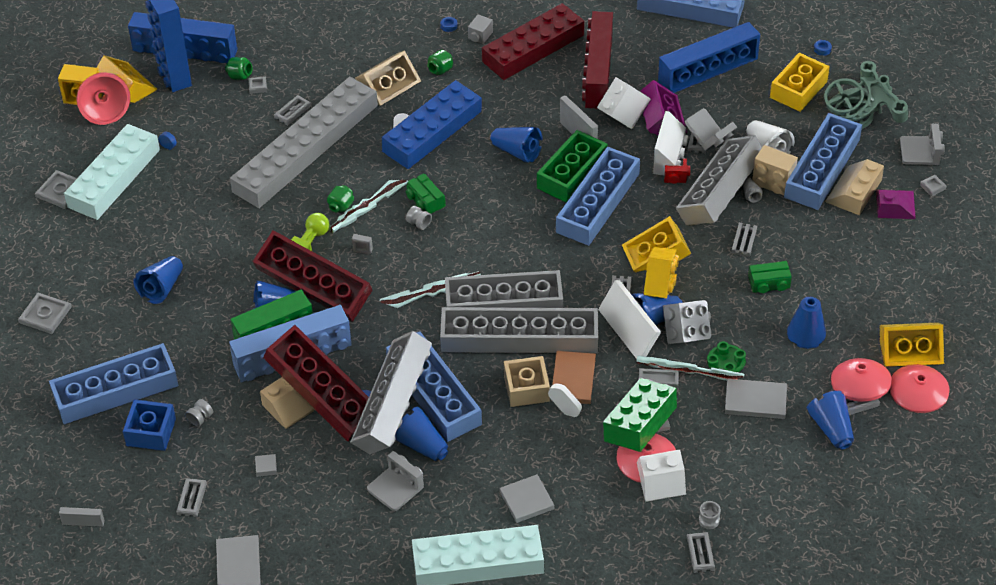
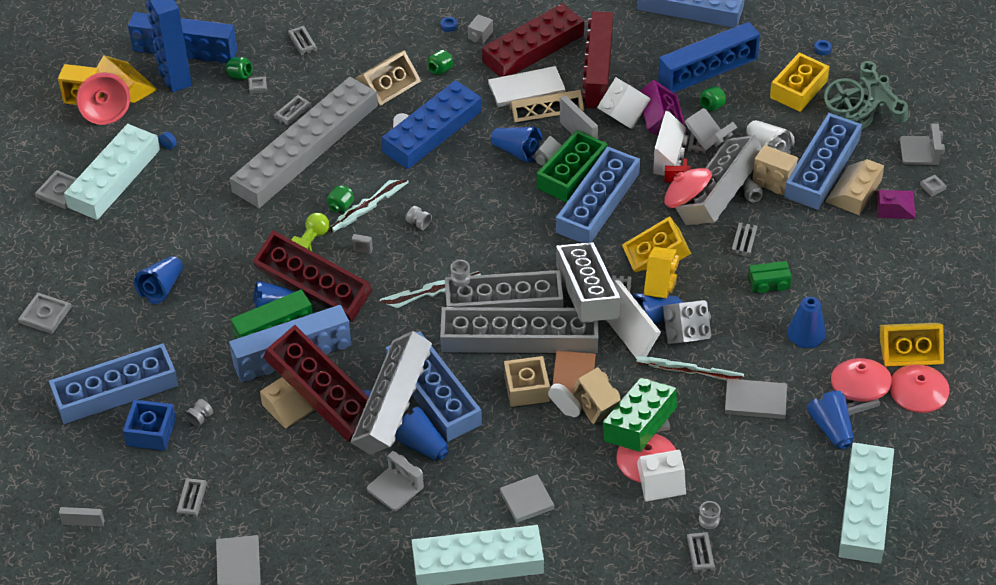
(266, 465): light grey tile -> none
(306, 48): none -> light grey tile
(425, 194): green brick -> none
(460, 273): none -> light grey wheel
(526, 85): none -> white tile
(542, 100): none -> tan fence
(546, 150): none -> light grey brick
(587, 282): none -> light grey brick
(596, 395): none -> tan brick
(662, 376): light grey tile -> none
(686, 186): none -> coral dish
(712, 98): none -> green head
(726, 357): green dish -> none
(866, 503): none -> light aqua brick

